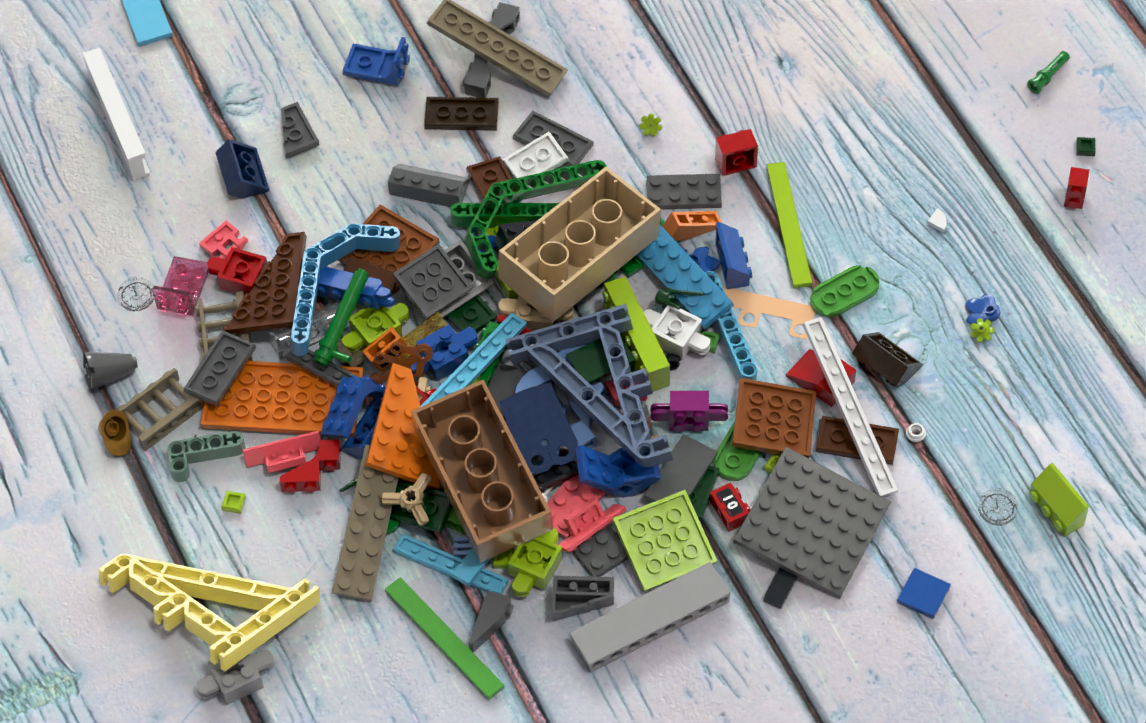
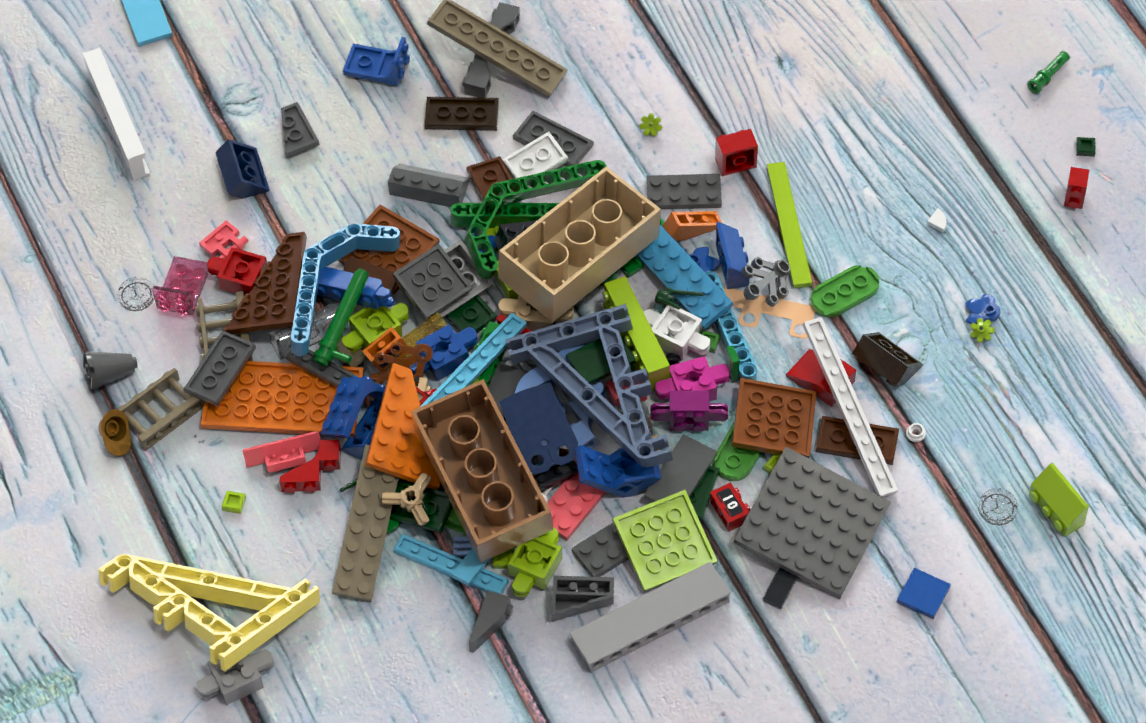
(229, 445): sand green beam -> none
(444, 638): bright green tile -> none
(587, 521): coral bracket -> none
(701, 378): none -> dark pink brick
(733, 363): none -> green tile
(779, 269): none -> dark grey plant

